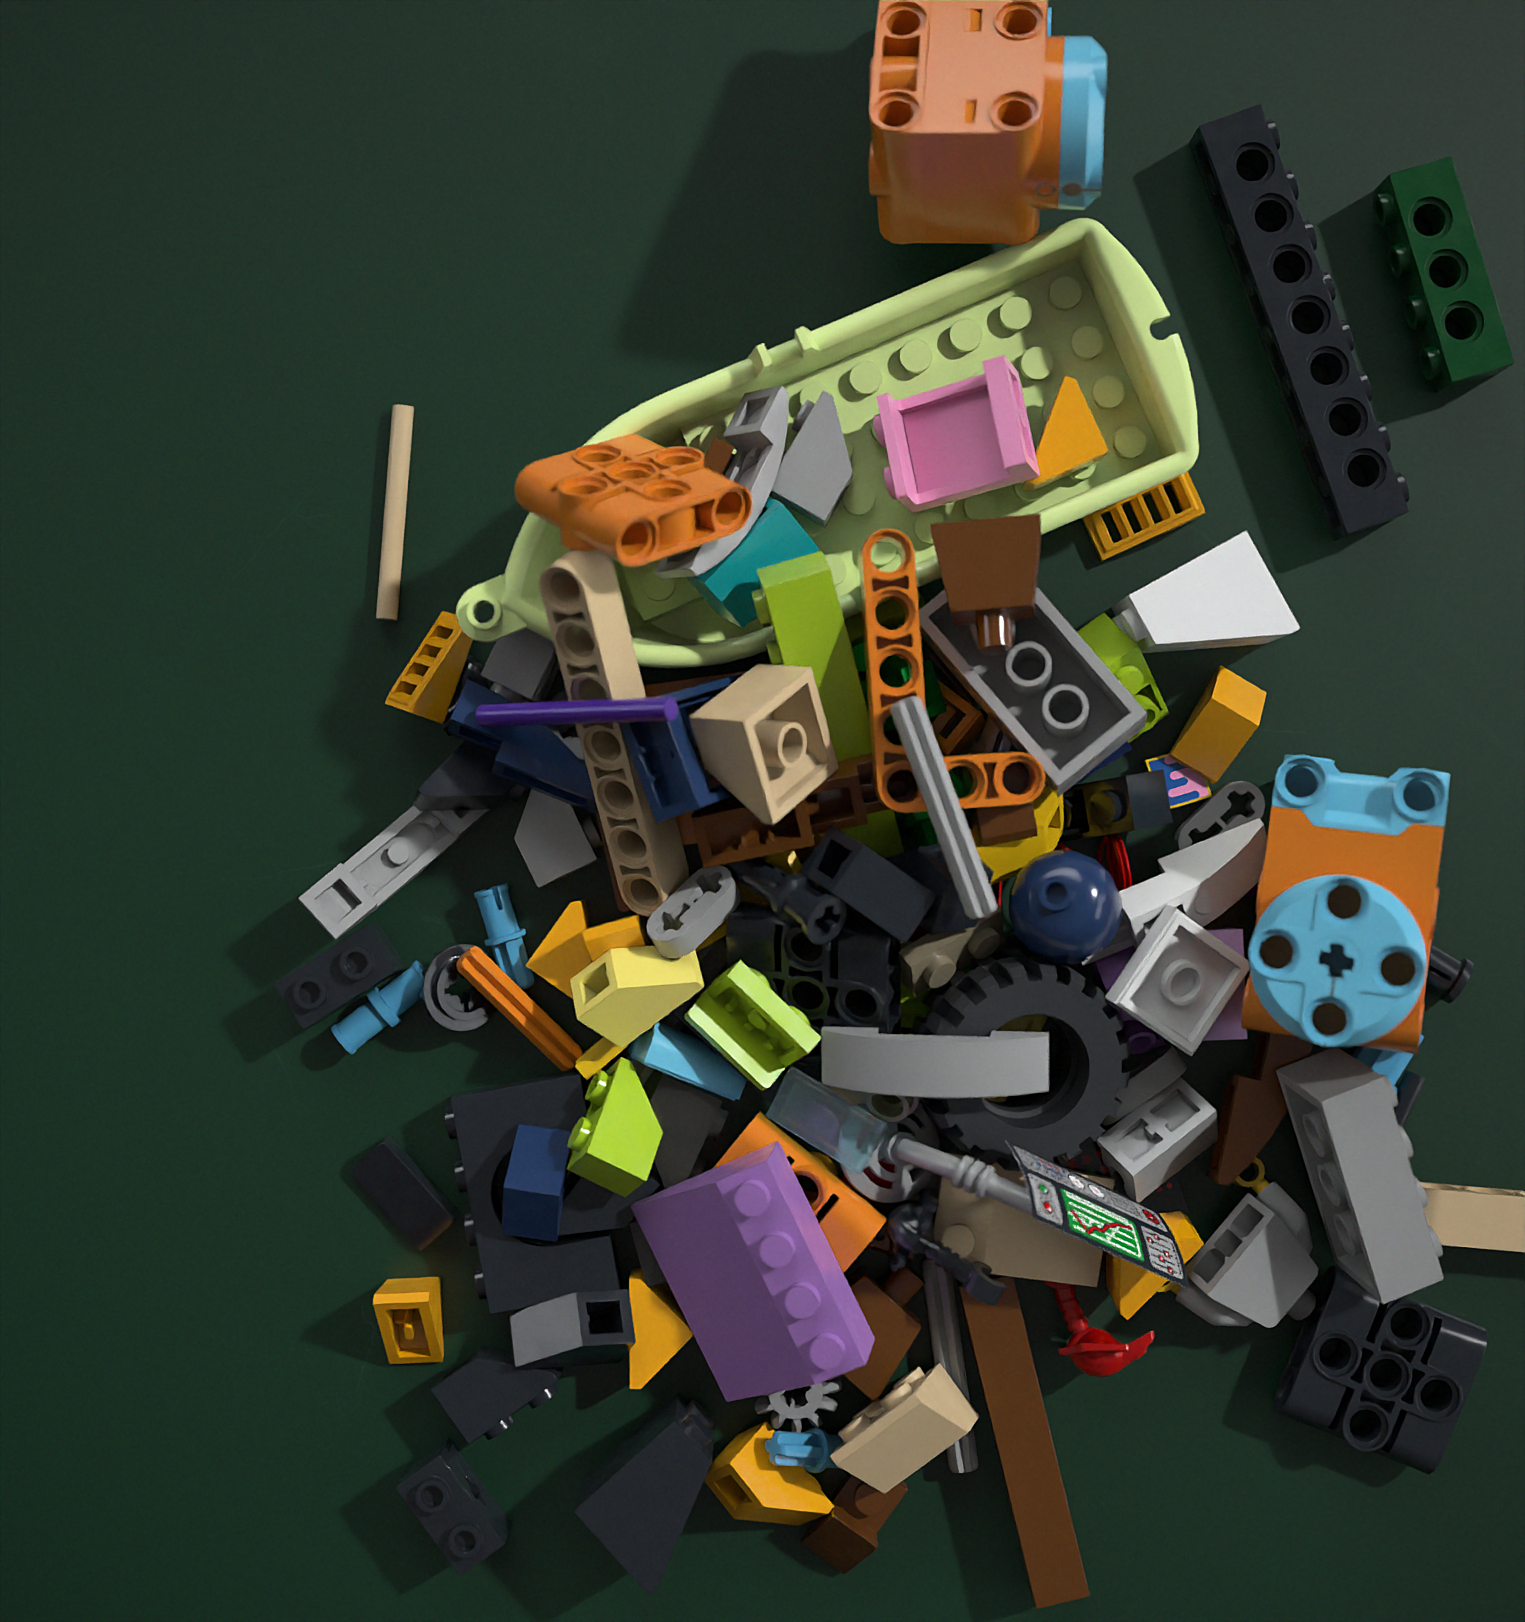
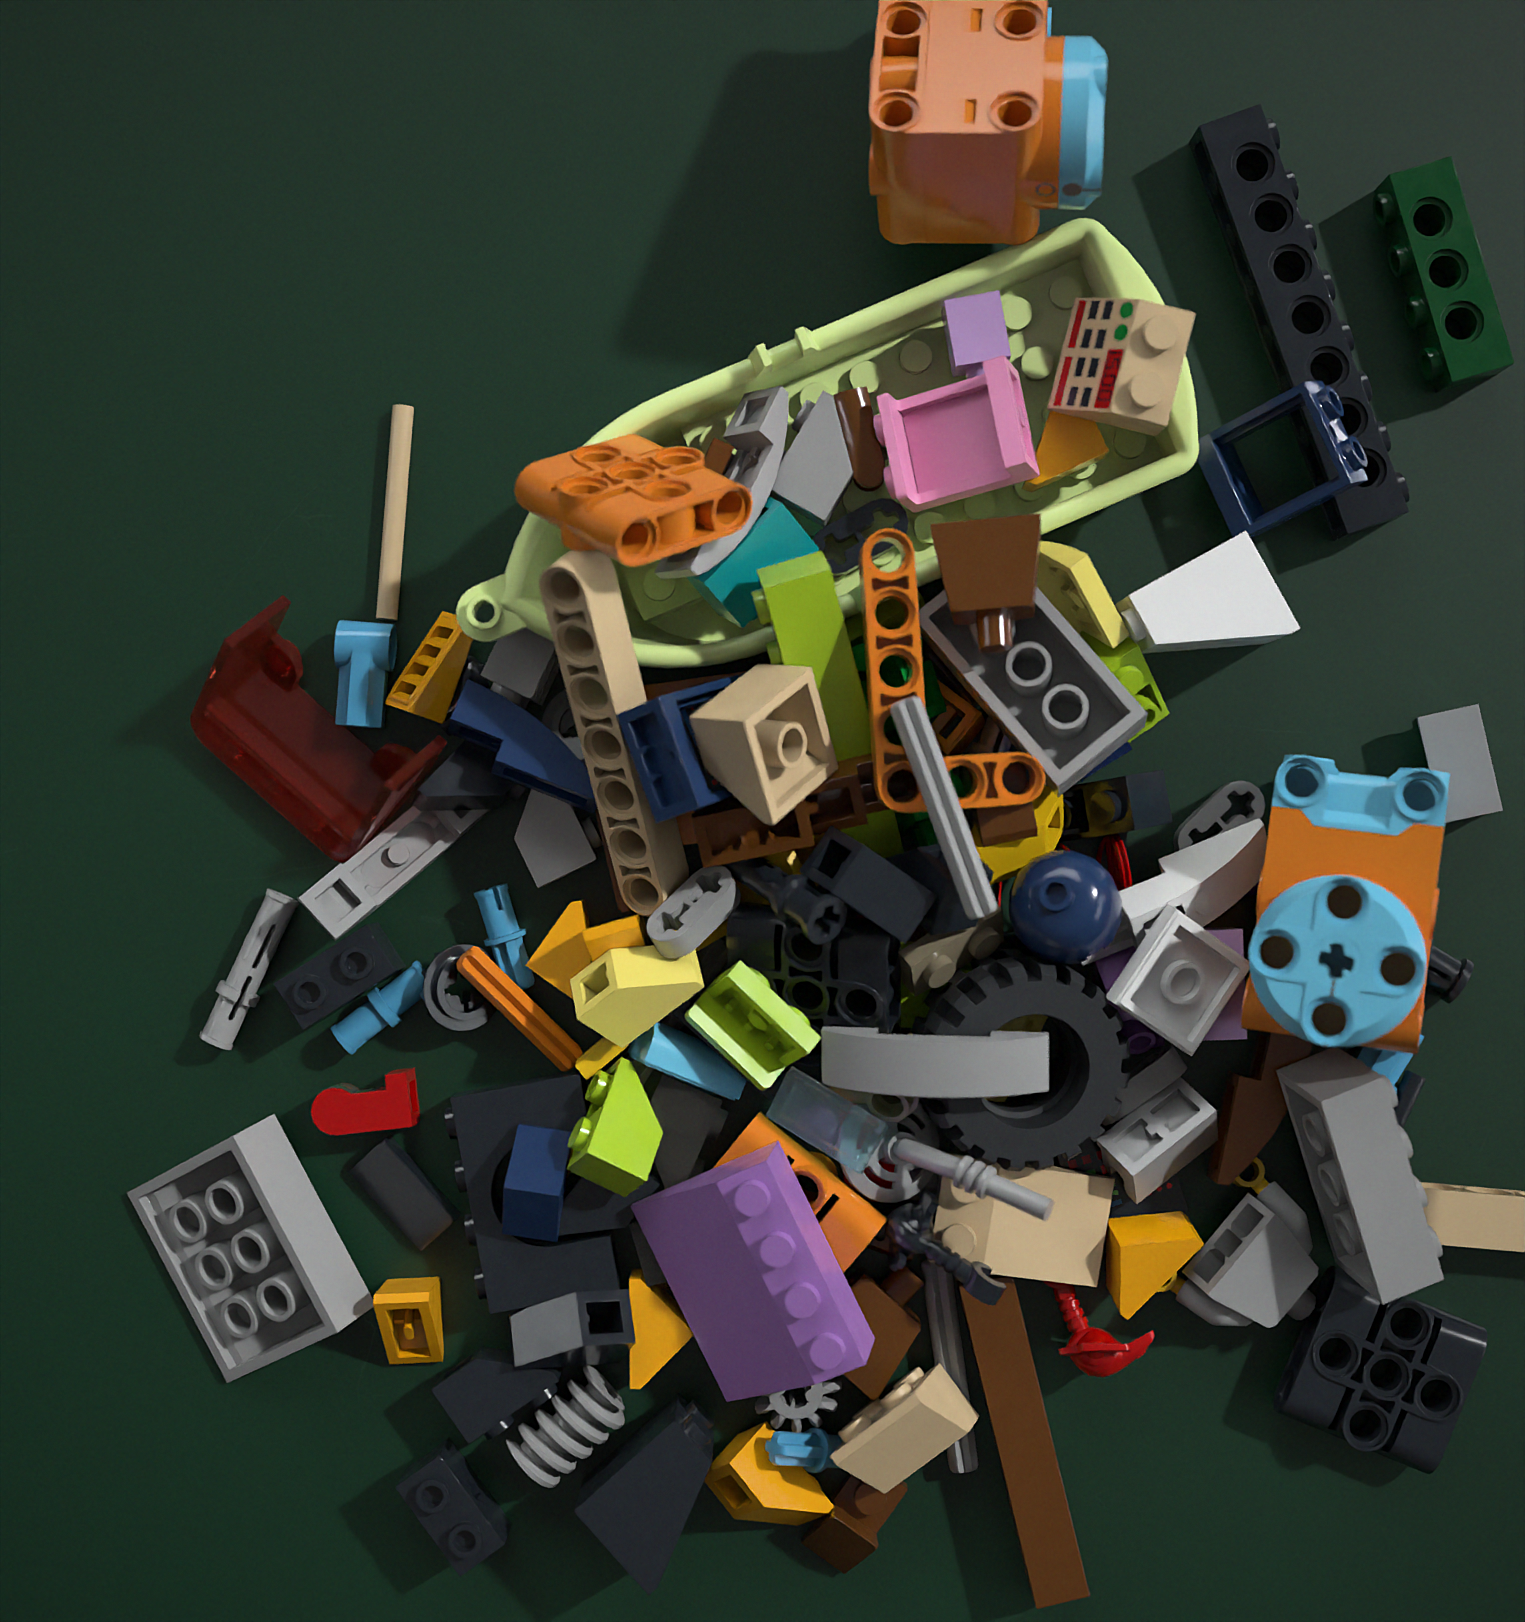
(248, 970): none -> light grey pin
(252, 1249): none -> light grey slope
(292, 749): none -> clear red windscreen
(354, 1110): none -> red leg
(364, 658): none -> dark azure piece
(569, 1429): none -> light grey piece
(577, 712): dark purple bar -> none
(853, 525): none -> black beam
(860, 438): none -> reddish brown bar
(974, 332): none -> lavender brick
(1078, 593): none -> light yellow slope
(1100, 1216): sticker -> none
(1121, 362): none -> tan slope
(1181, 783): tile -> none
(1188, 500): light orange slope -> none
(1219, 725): light orange slope -> none
(1231, 483): none -> dark blue window
(1458, 745): none -> light grey hinge

